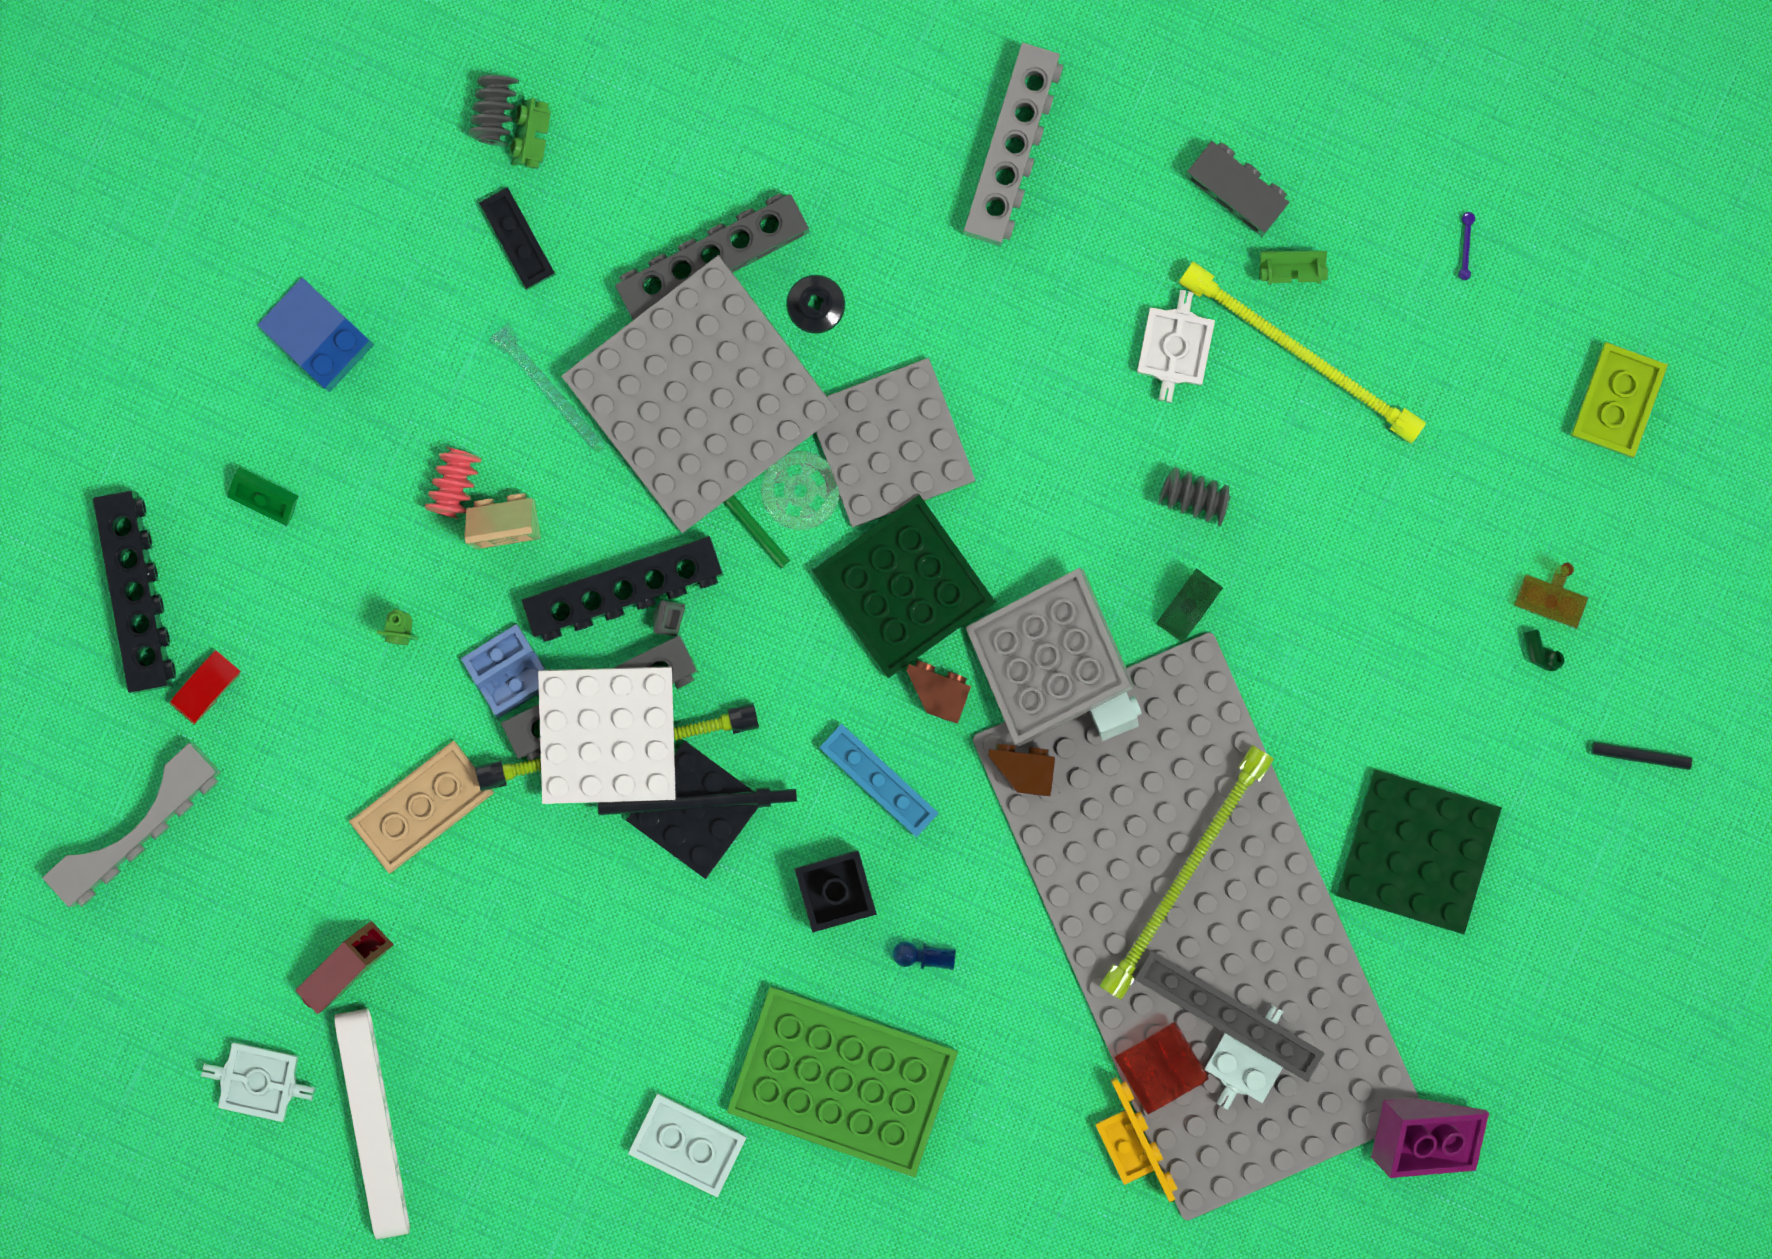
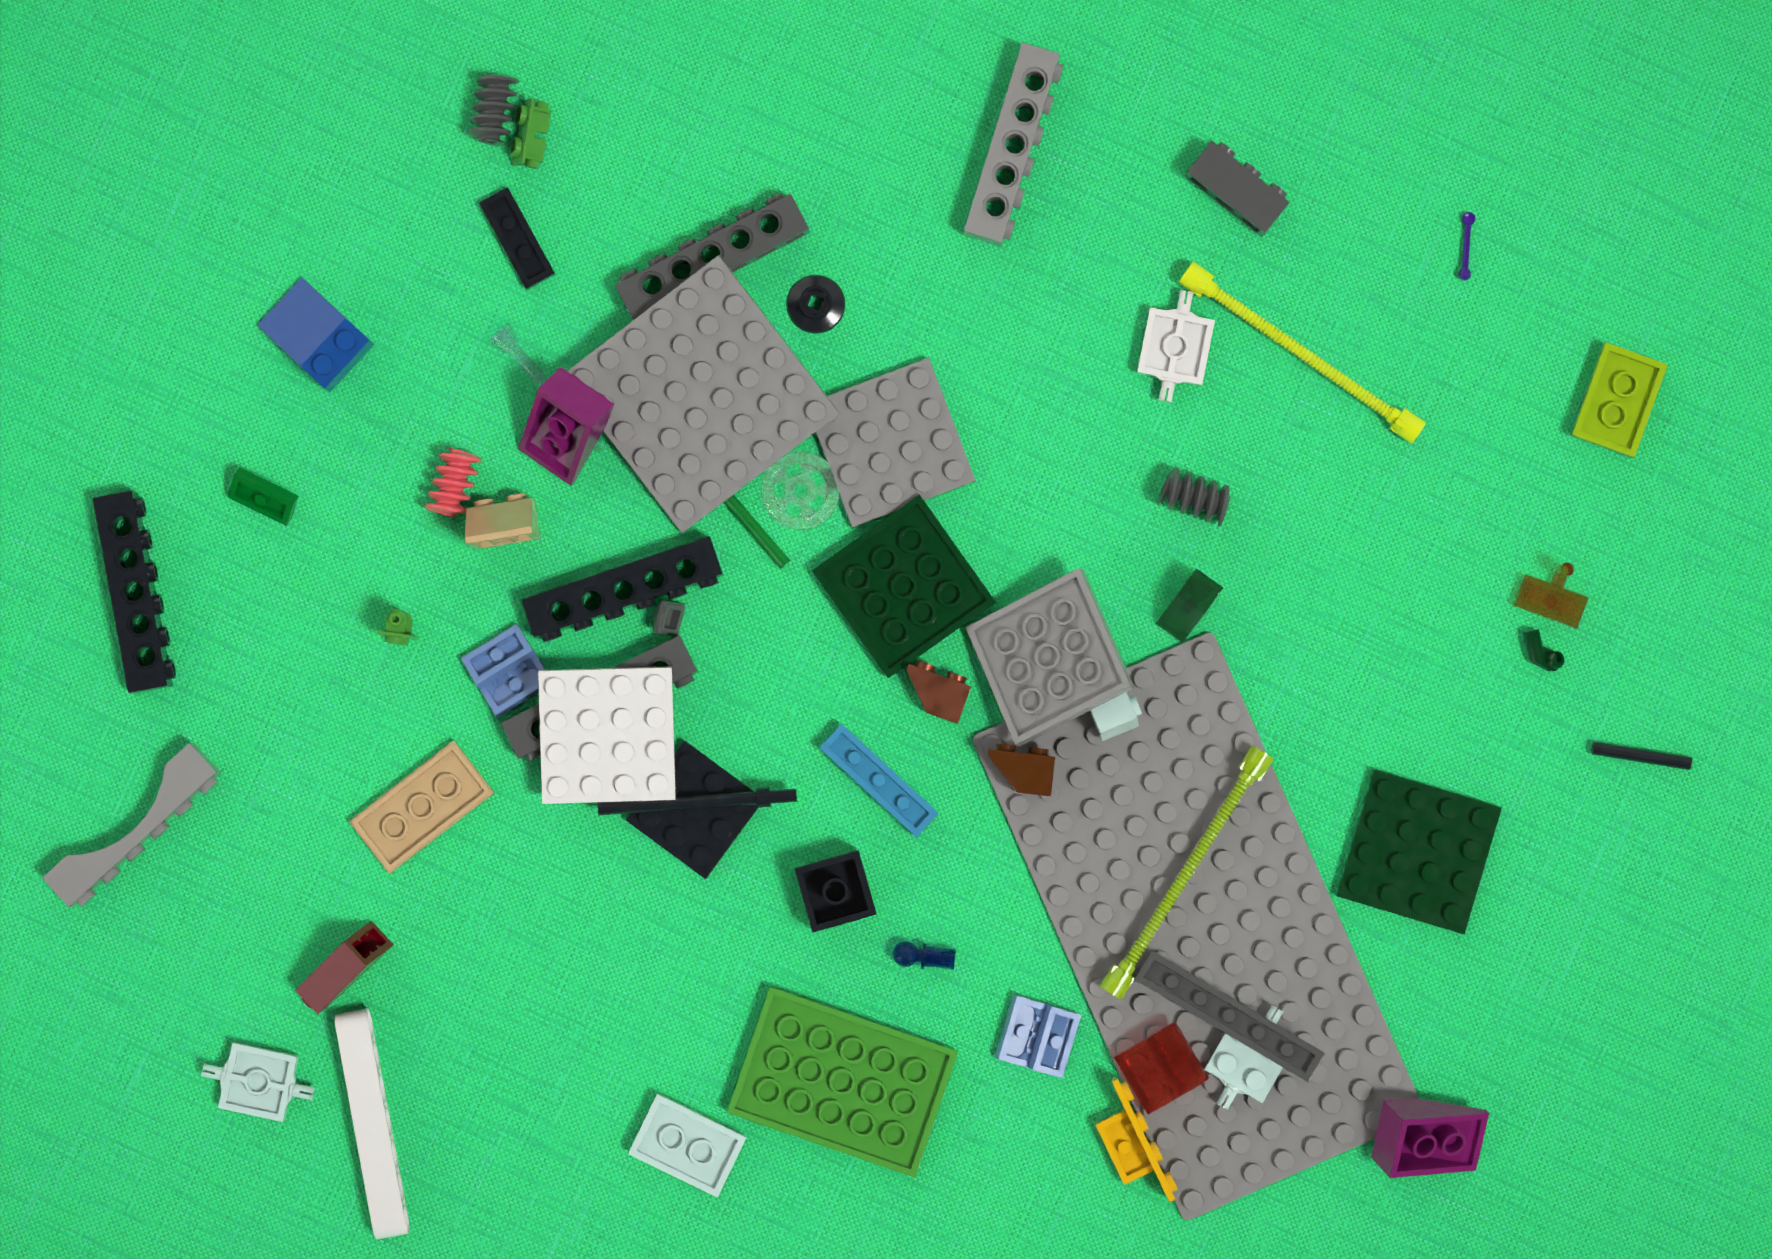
(204, 687): red slope -> none
(565, 425): none -> magenta slope
(738, 719): hose -> none
(1037, 1036): none -> slope
(1289, 265): bright green hinge -> none

